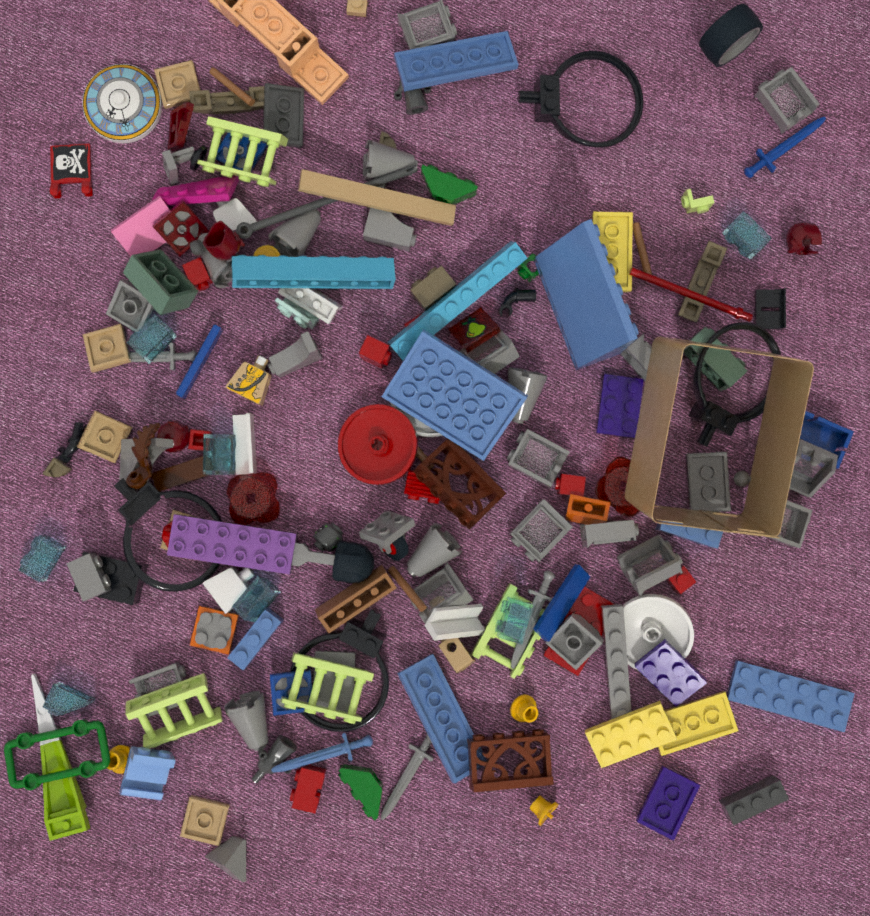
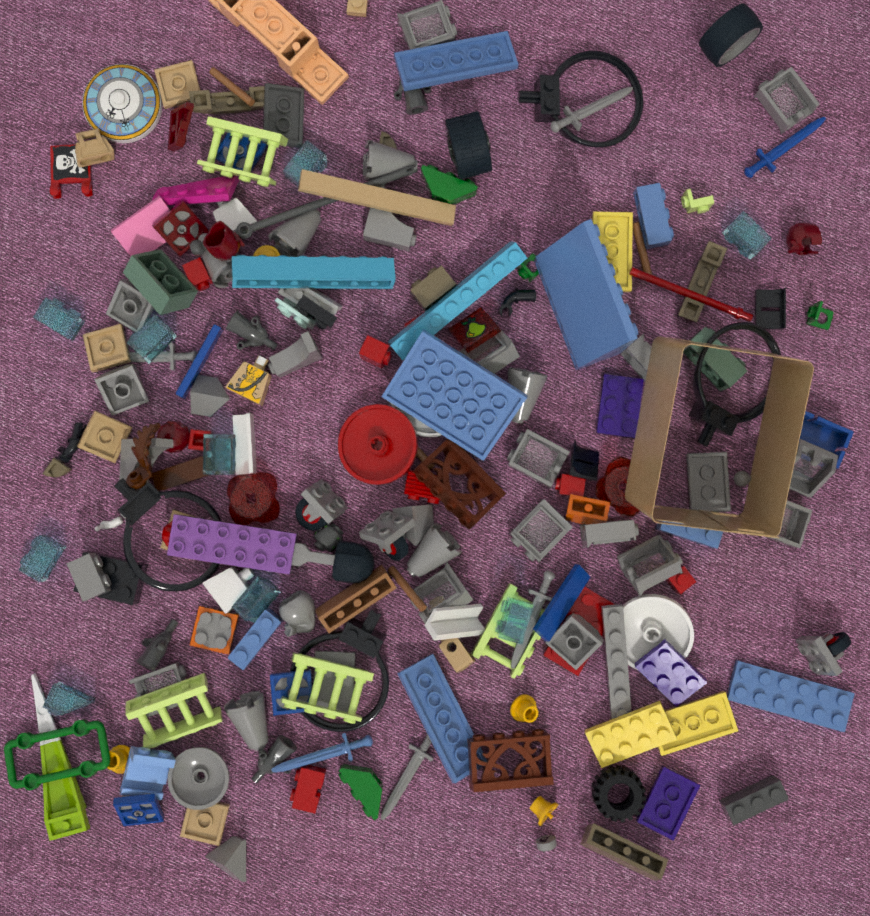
(59, 319): none -> clear light blue brick
(93, 150): none -> tan piece
(109, 524): none -> white piece
(122, 388): none -> light grey slope
(138, 809): none -> blue piece
(156, 647): none -> dark grey piece
(170, 161): light grey piece -> none
(192, 790): none -> light grey dish
(207, 396): none -> light grey slope
(250, 330): none -> dark grey piece
(298, 613): none -> light grey piece
(307, 158): none -> clear light blue brick
(309, 308): none -> black piece
(319, 506): none -> light grey plate
(423, 520): none -> light grey slope
(468, 145): none -> black wheel
(546, 843): none -> light grey tile
(574, 117): none -> light grey sword
(584, 463): none -> black piece
(624, 852): none -> dark tan brick
(630, 805): none -> black tyre
(653, 215): none -> medium blue brick
(813, 315): none -> green bracket
(824, 652): none -> light grey plate

